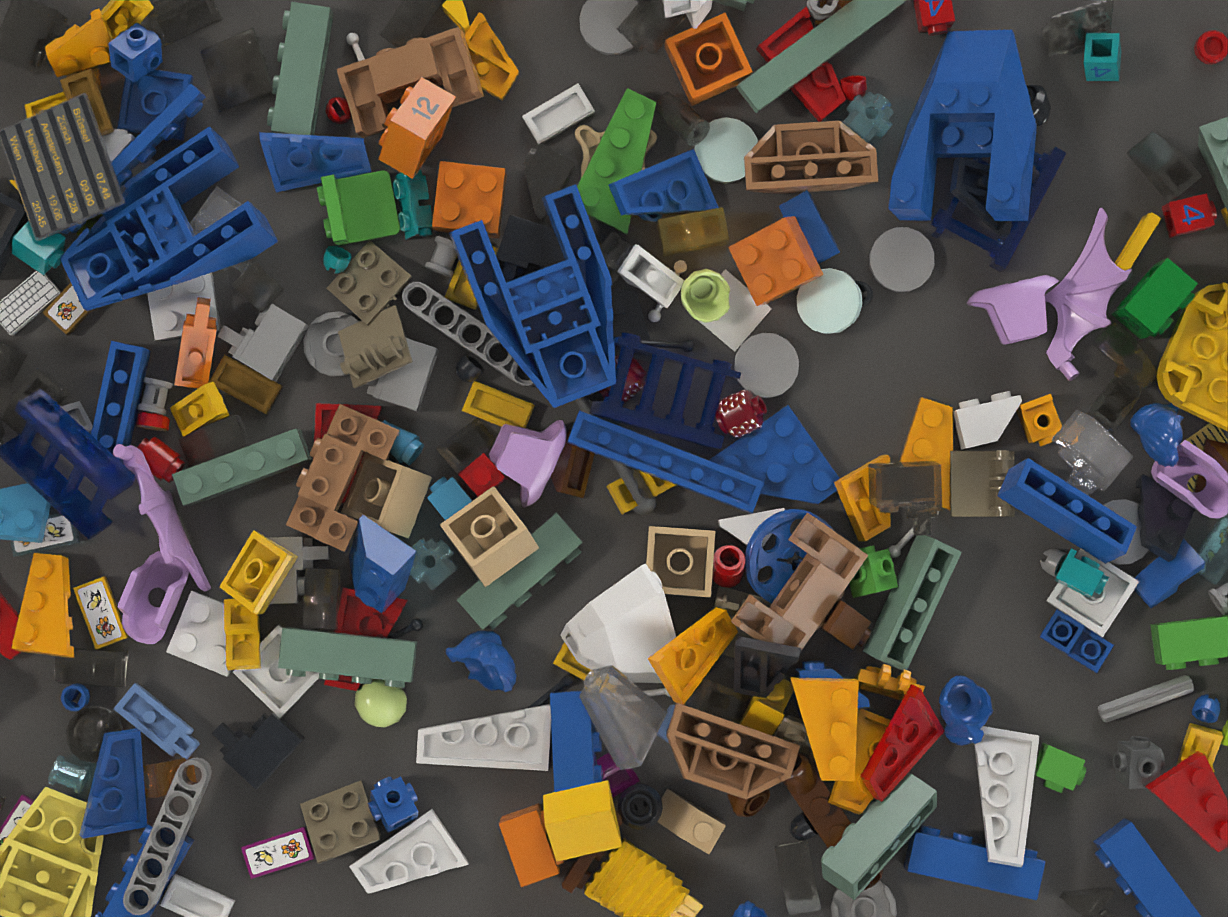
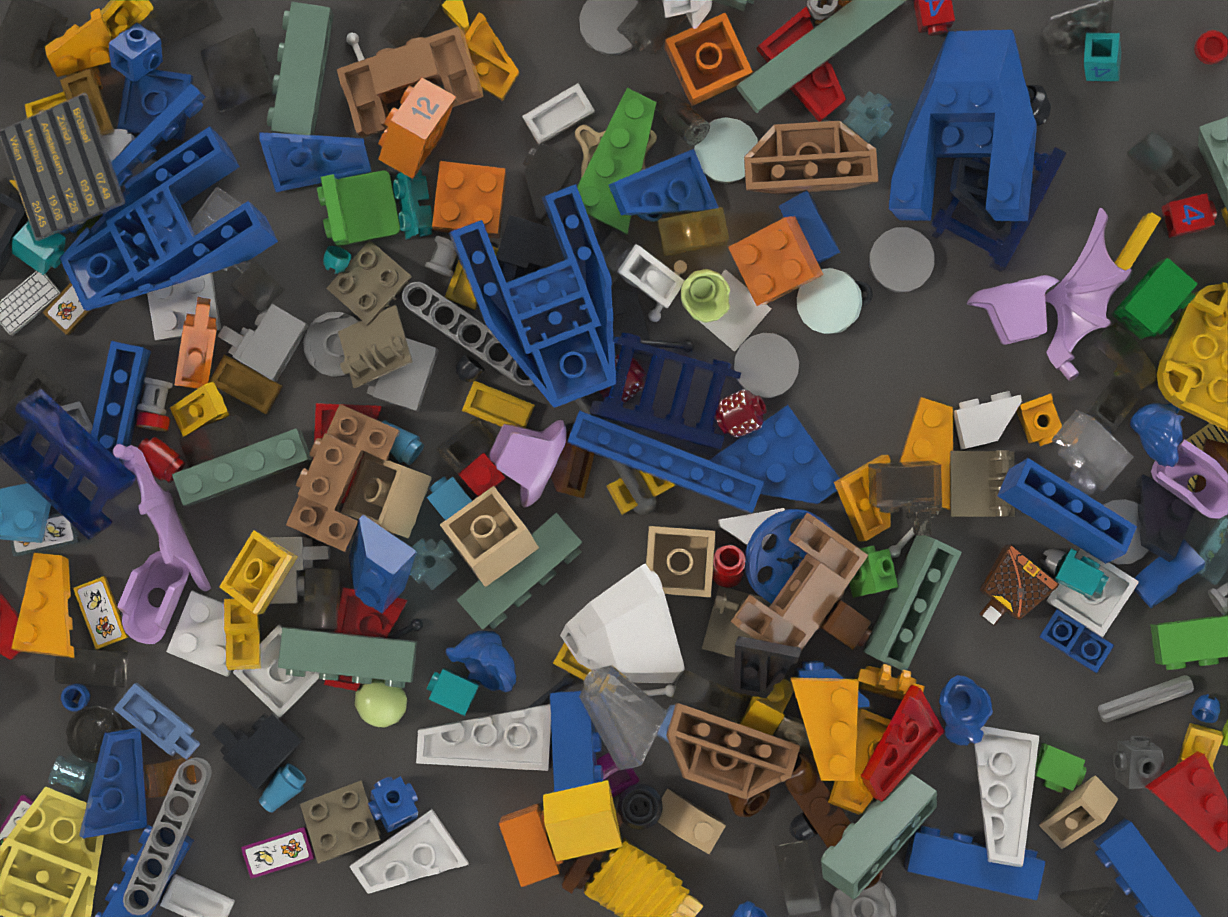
(284, 785): none -> dark azure cone
(332, 113): red hinge -> none
(452, 690): none -> teal brick
(693, 653): light orange wing -> none
(853, 86): red hinge -> none
(1014, 586): none -> torso
(1079, 812): none -> tan slope

